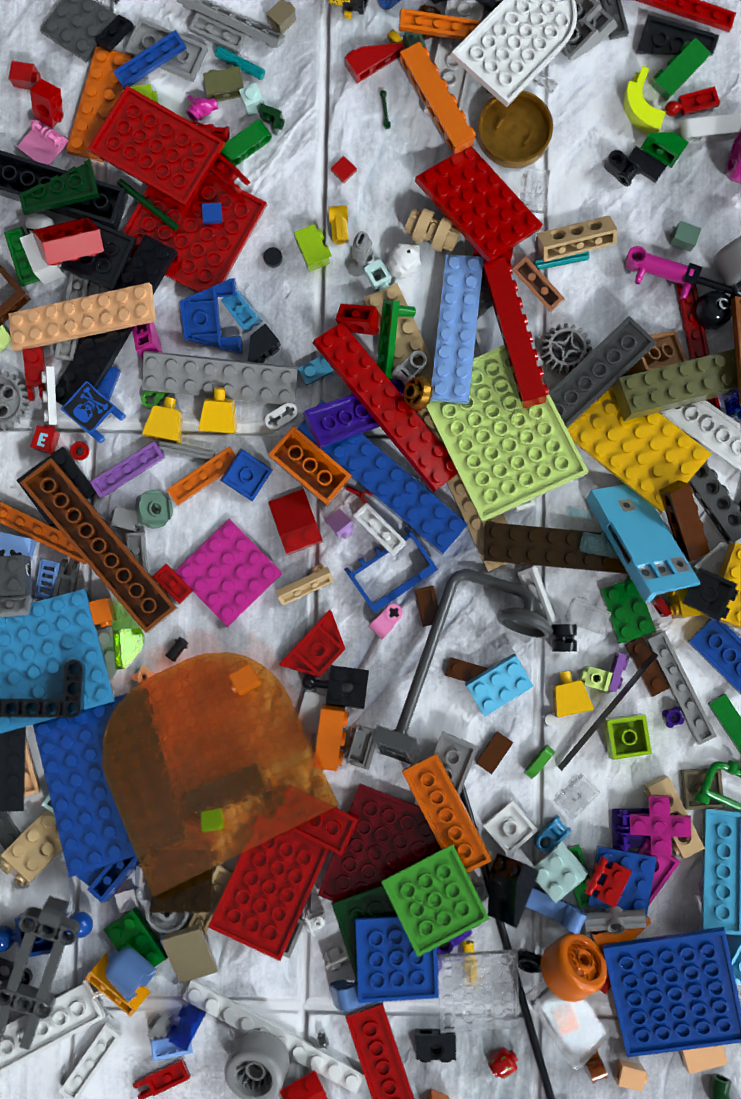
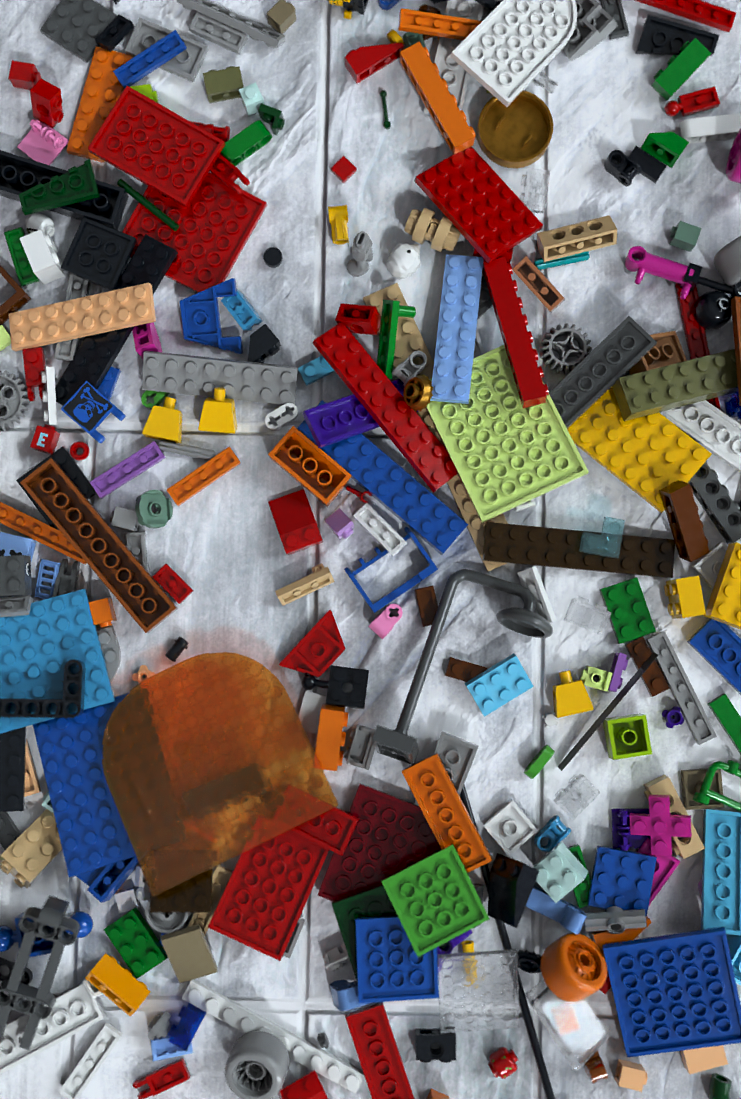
(68, 241): slope -> none
(127, 646): clear neon green slope -> none
(128, 971): medium blue cylinder -> none
(200, 107): dark pink animal -> none
(212, 213): blue tile -> none
(212, 820): lime slope -> none
(228, 572): dark pink plate -> none
(236, 61): teal axle -> none
(244, 680): orange brick -> none
(246, 475): blue tile -> none
(312, 248): lime brick -> none
(314, 920): white hinge -> none
(375, 270): light aqua brick -> none
(494, 752): reddish brown tile -> none
(564, 630): black wheel -> none
(613, 883): red plate -> none
(638, 111): neon yellow arch -> none
(655, 557): medium azure piece -> none
(661, 607): red tile -> none
(711, 595): black plate -> none

